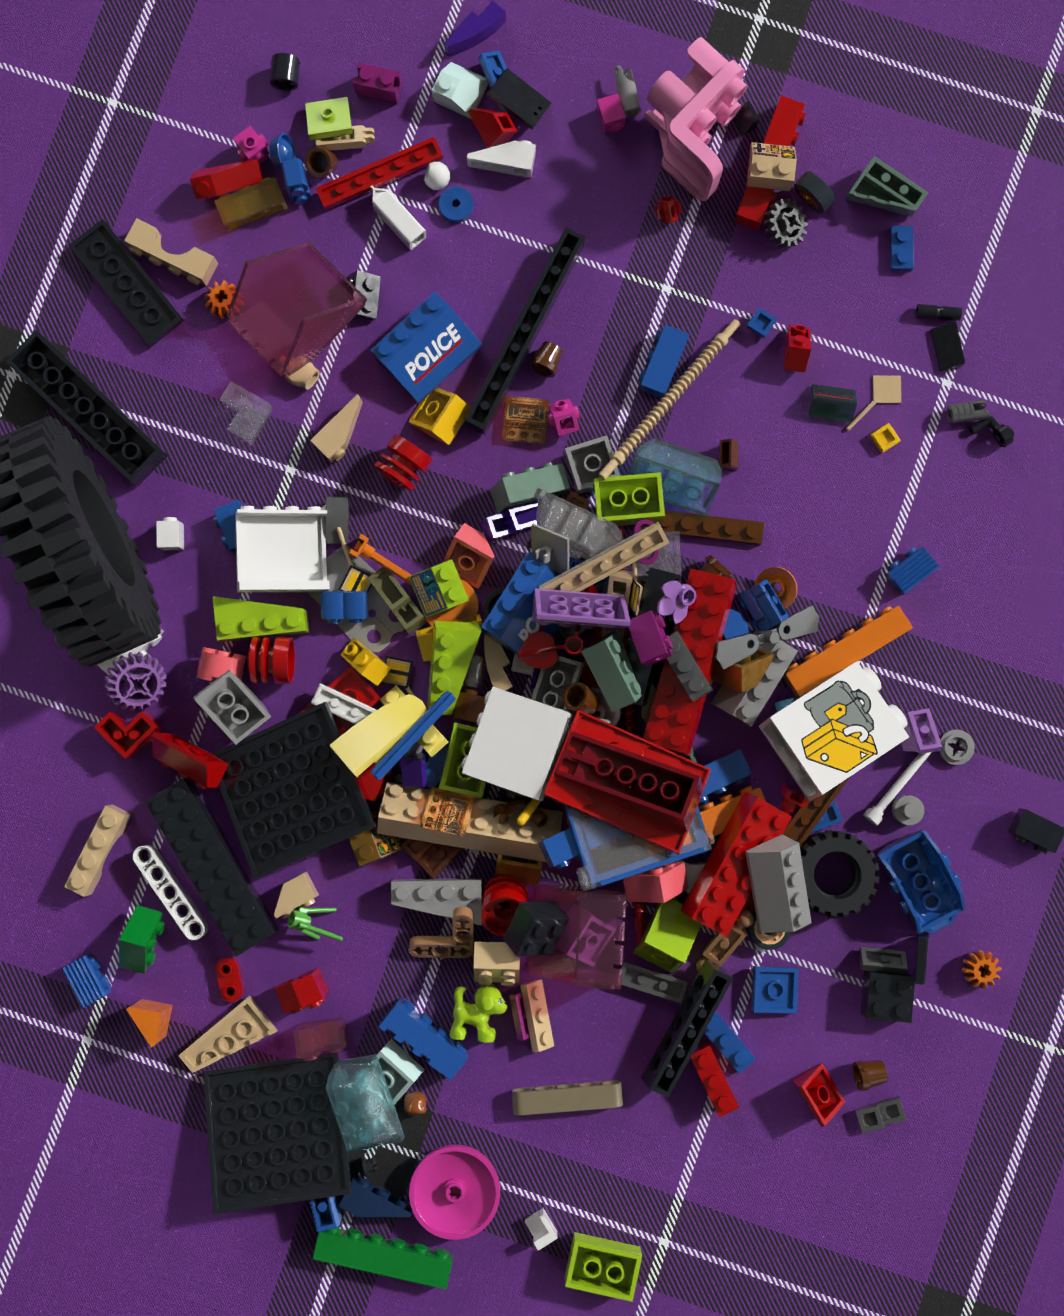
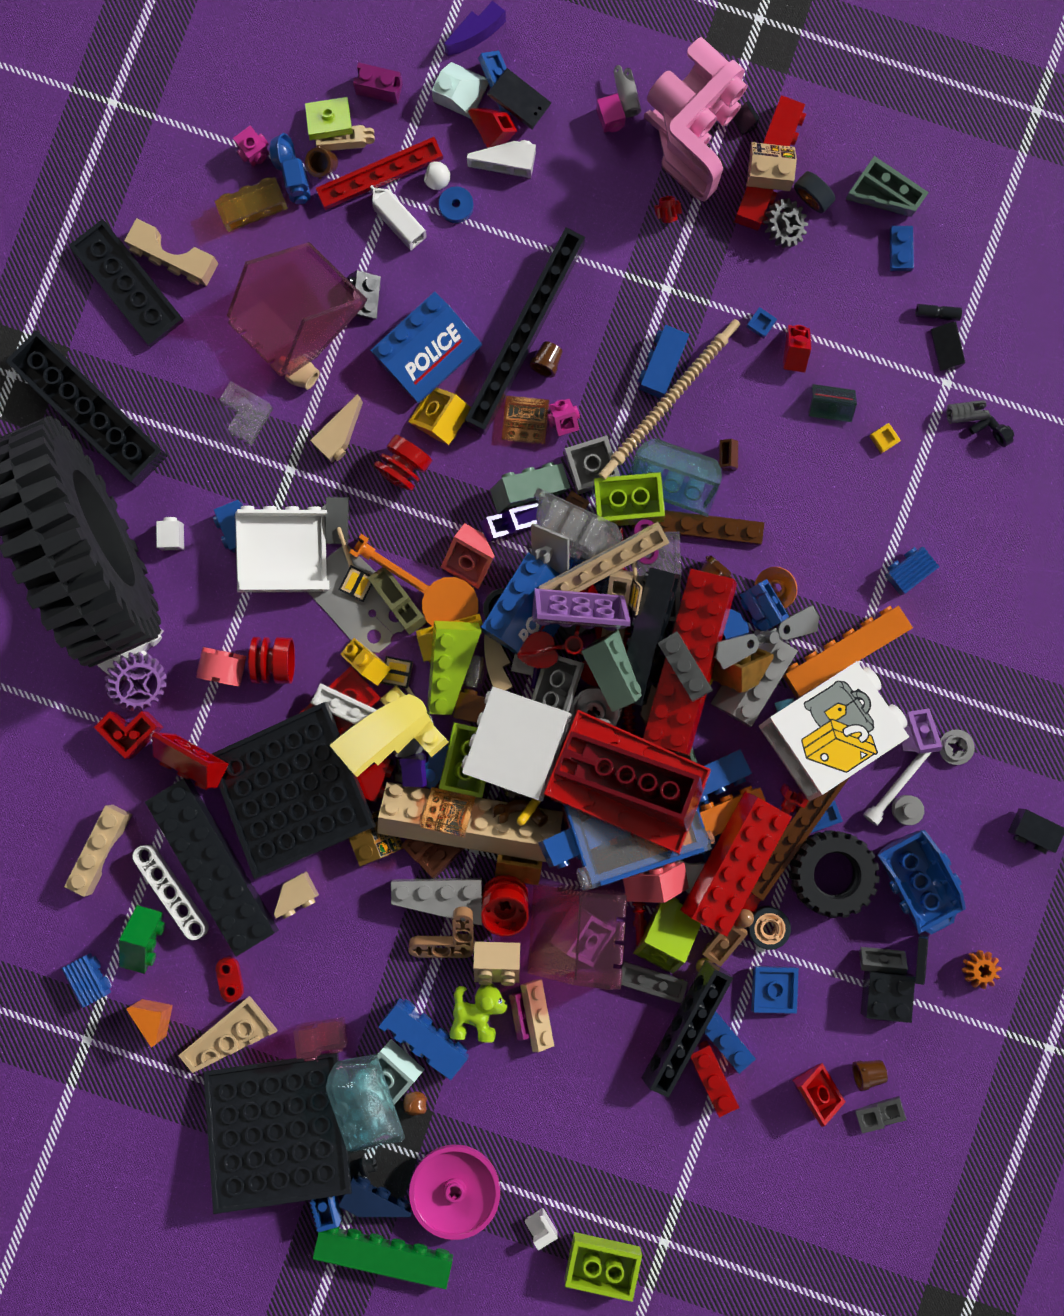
(218, 294): orange gear -> none
(225, 178): red slope -> none
(232, 706): light grey slope -> none
(248, 619): lime wedge -> none
(284, 71): black piece -> none
(301, 922): bright green plant -> none
(302, 991): red brick -> none
(344, 605): blue brick -> none
(413, 735): blue axle -> none
(438, 588): slope -> none
(536, 928): black brick -> none
(567, 1097): dark tan beam -> none
(580, 697): reddish brown piece -> none
(650, 638): magenta brick -> none
(676, 600): medium lavender plate -> none
(778, 885): light grey slope -> none
(885, 390): tan piece -> none

